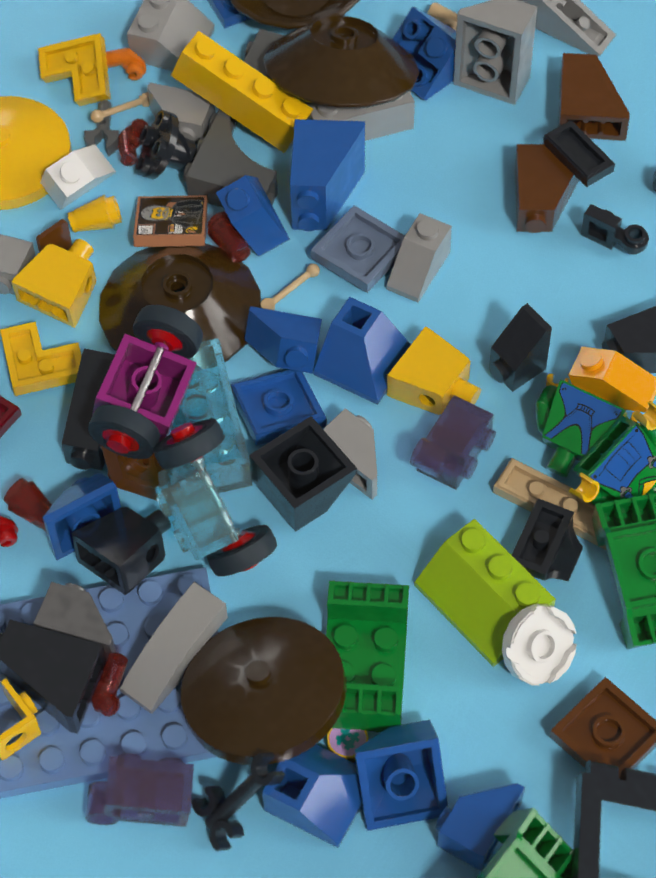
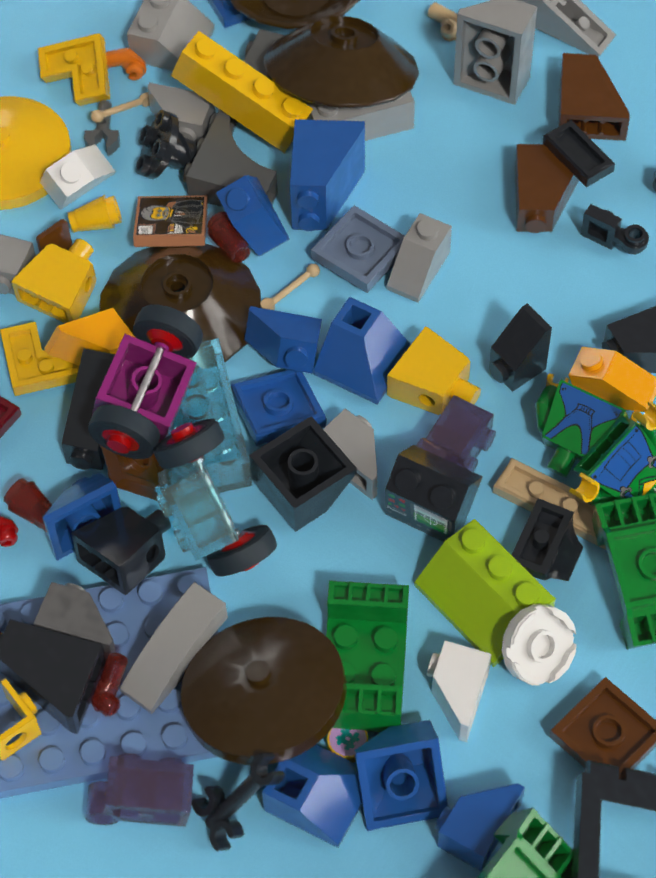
(94, 332): none -> light orange slope
(129, 141): clear red arm -> none
(430, 492): none -> black slope
(433, 49): blue slope -> none
(458, 684): none -> white slope

